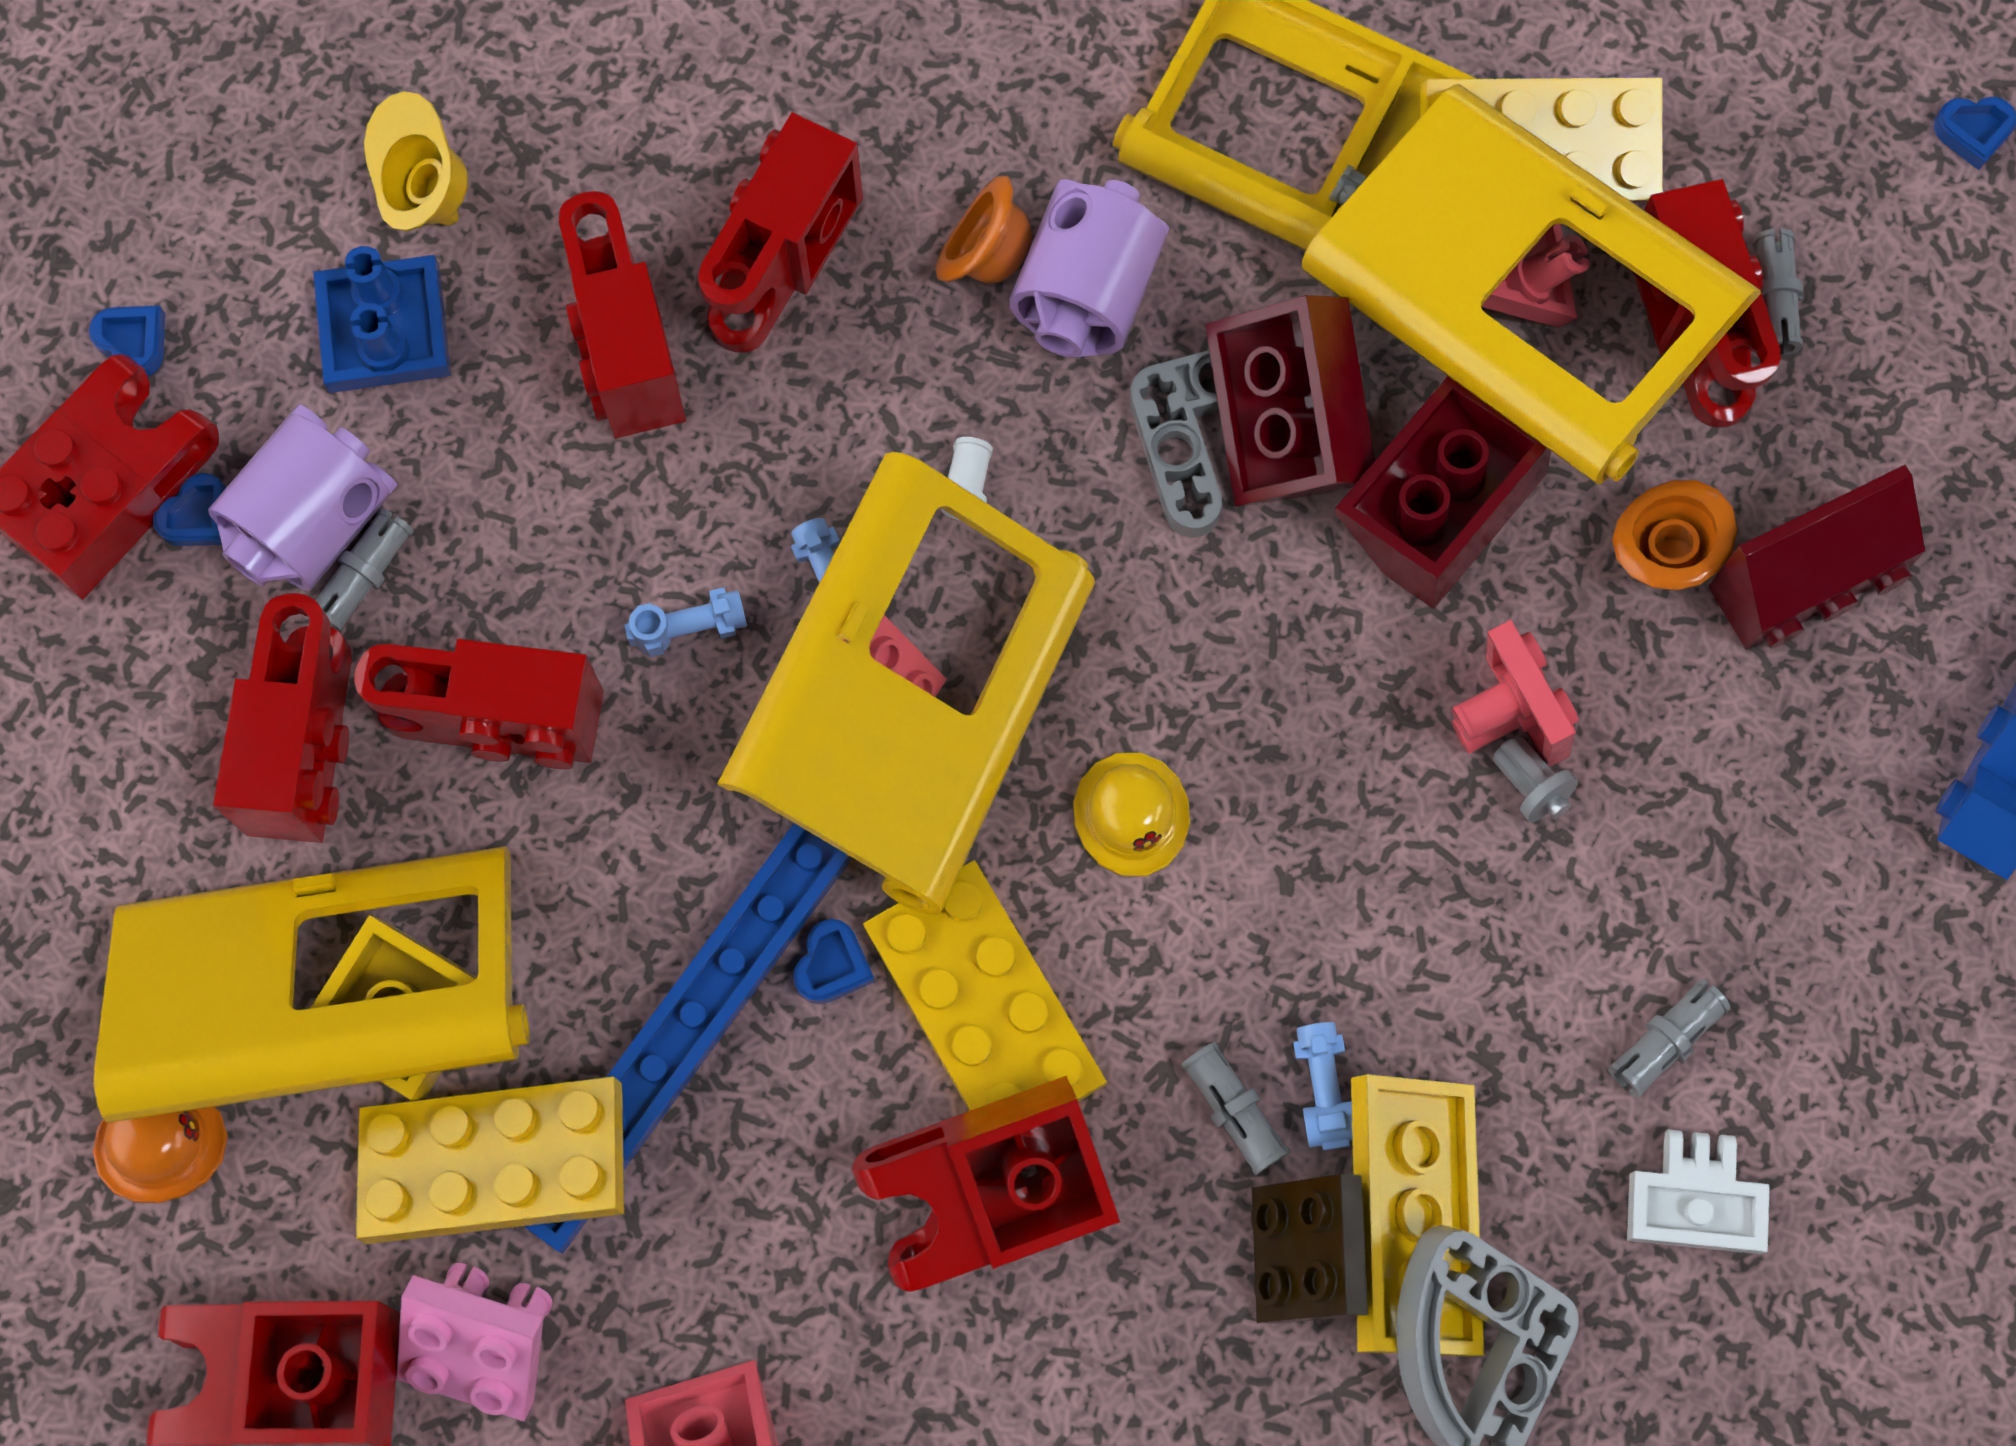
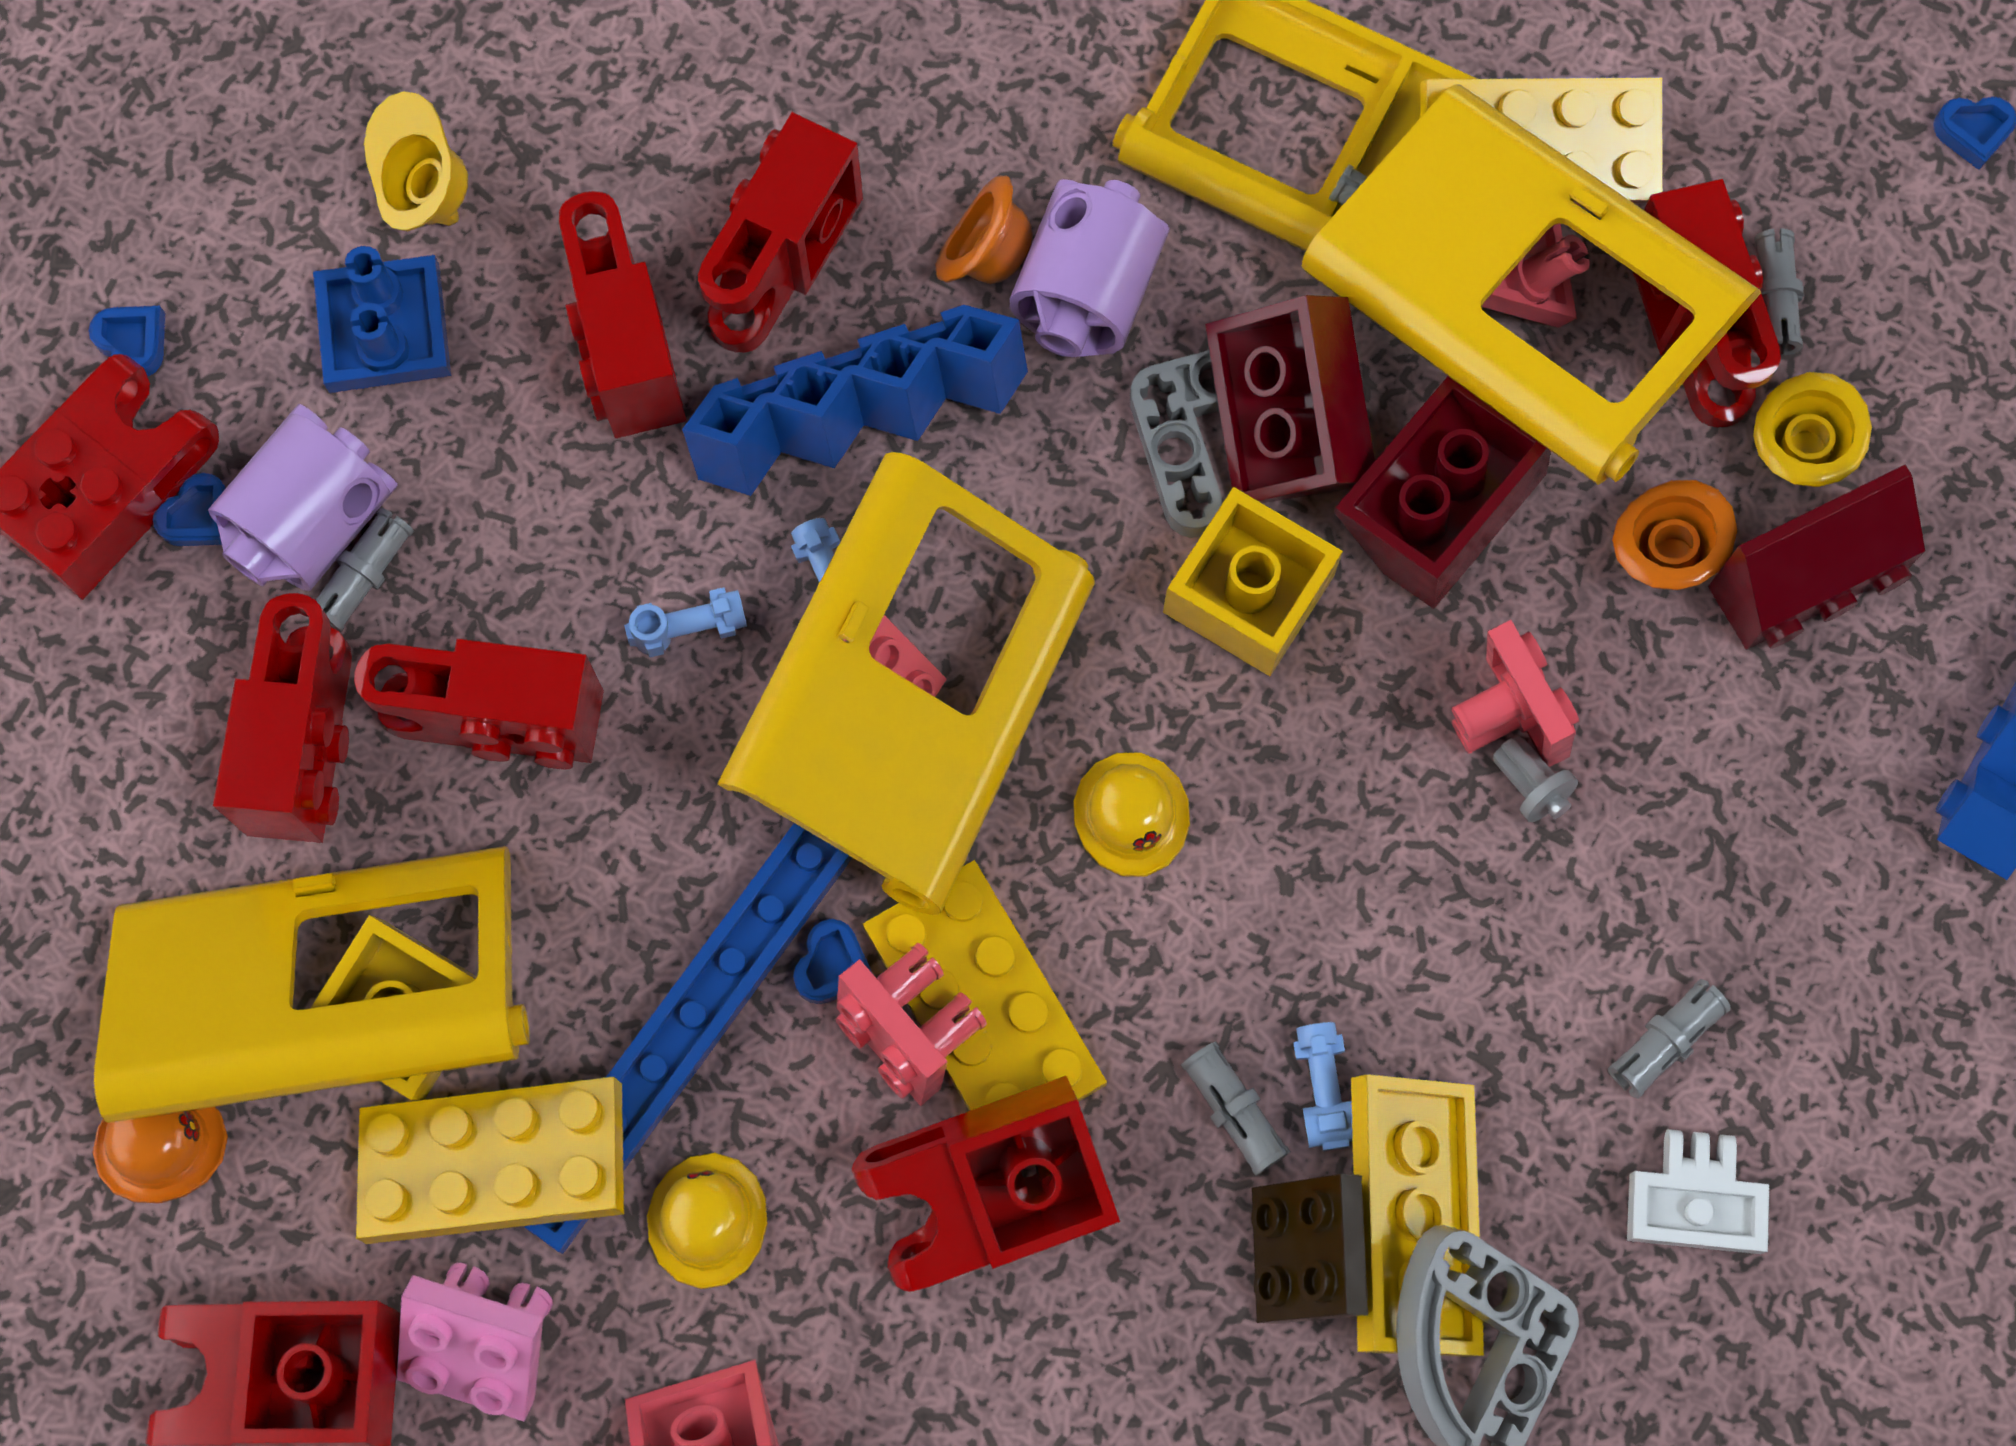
(707, 1220): none -> yellow hat
(874, 1016): none -> coral plate
(886, 384): none -> blue brick
(970, 466): white pin -> none
(1251, 581): none -> yellow brick
(1813, 429): none -> yellow hat

